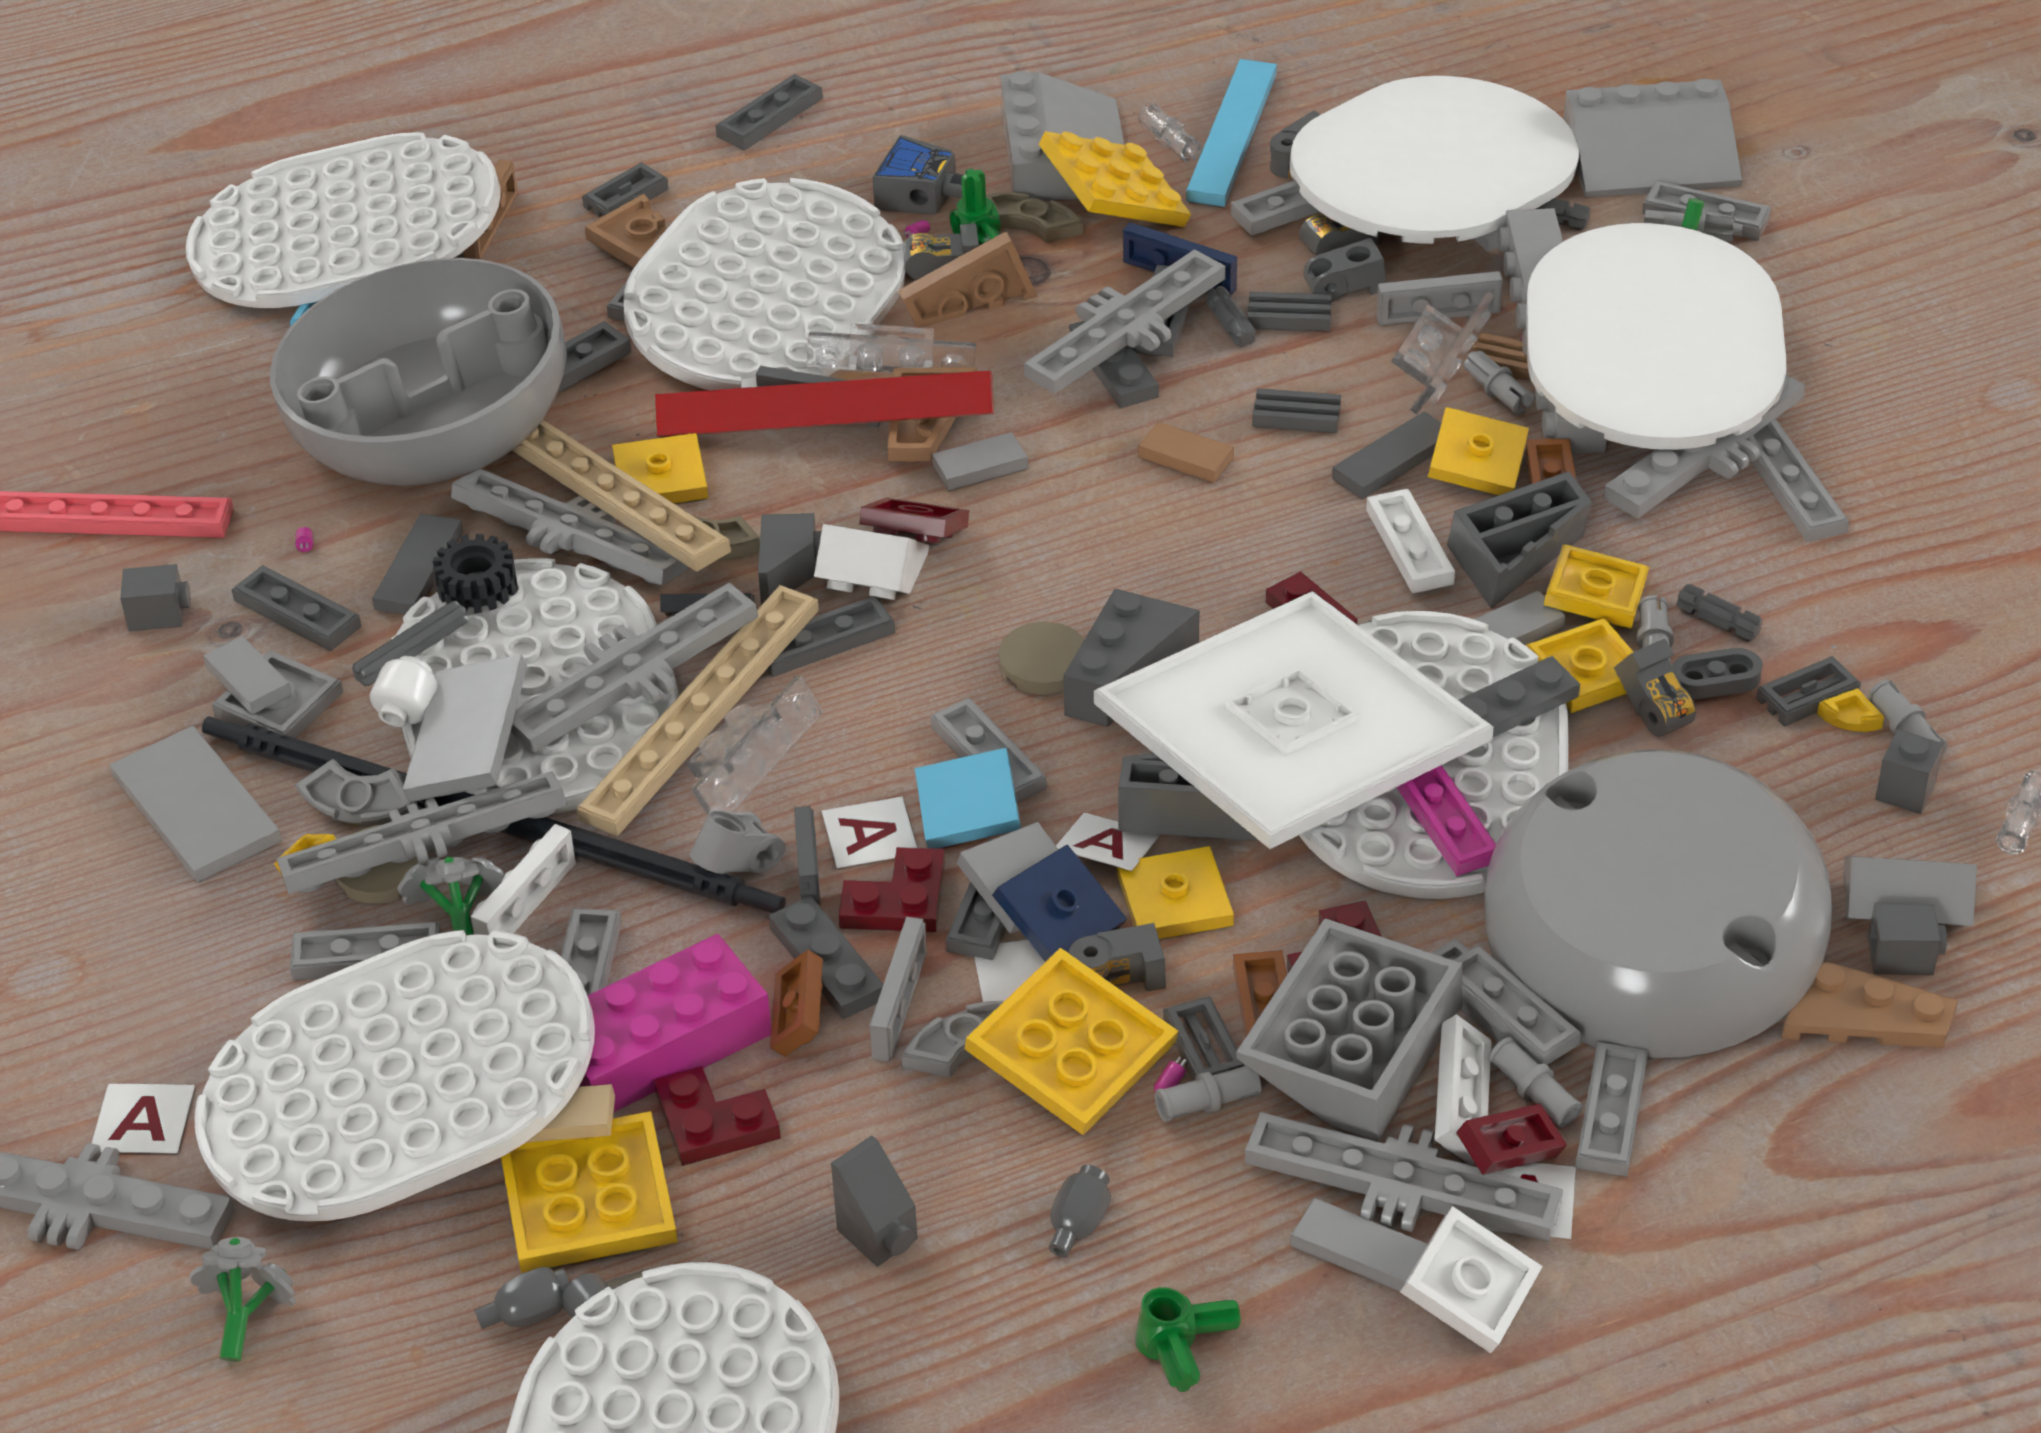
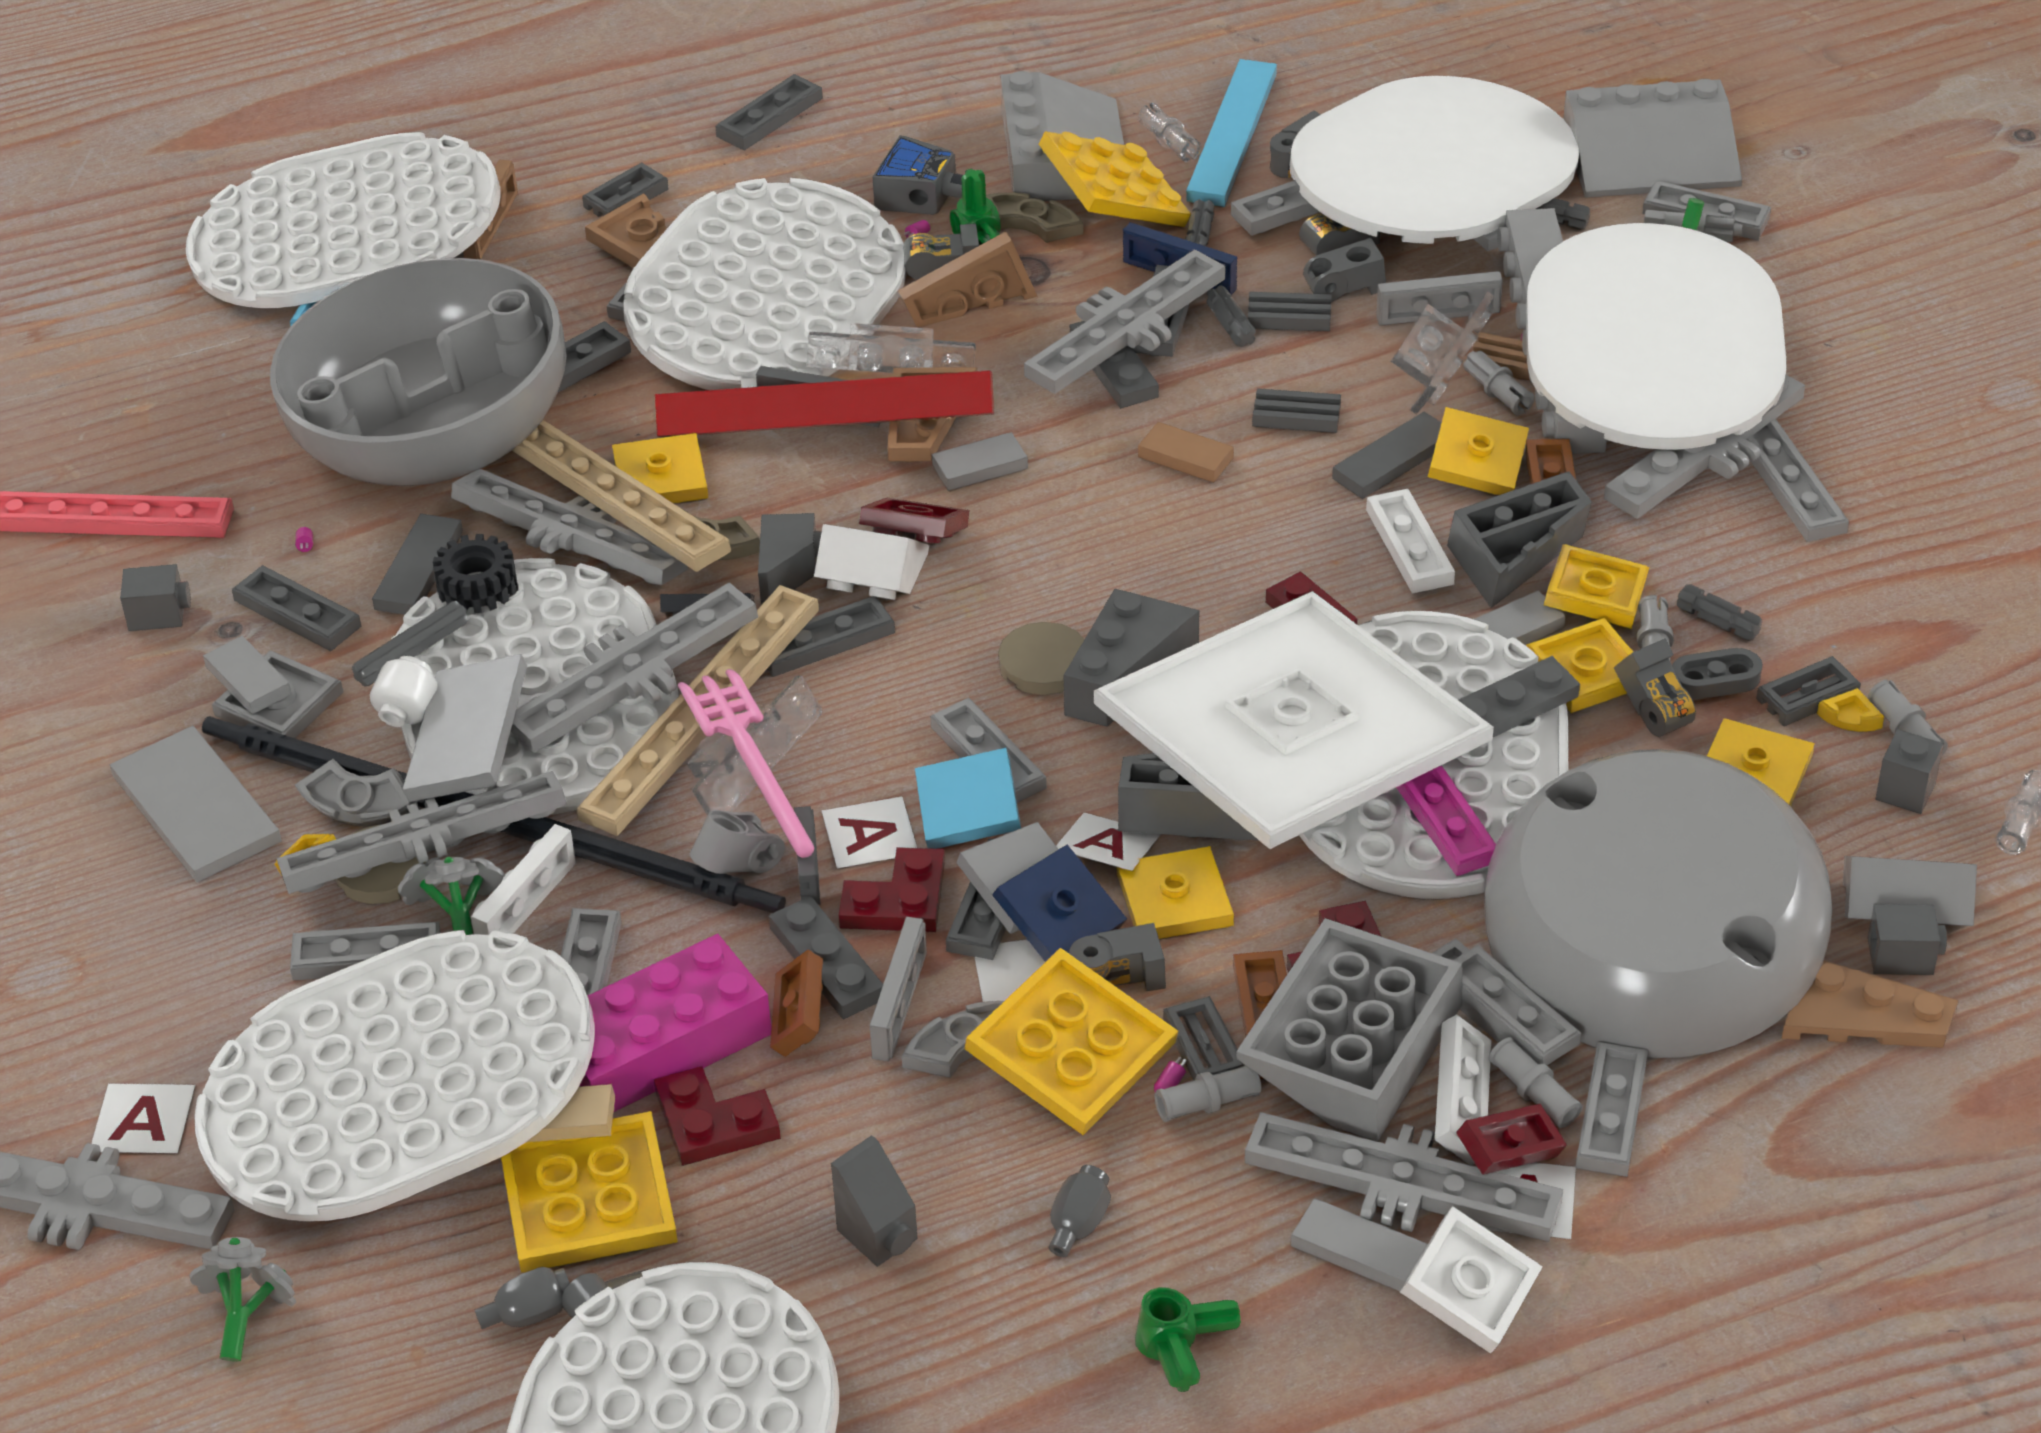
(736, 727): none -> bright pink piece
(1200, 222): none -> dark grey axle
(1764, 754): none -> yellow plate

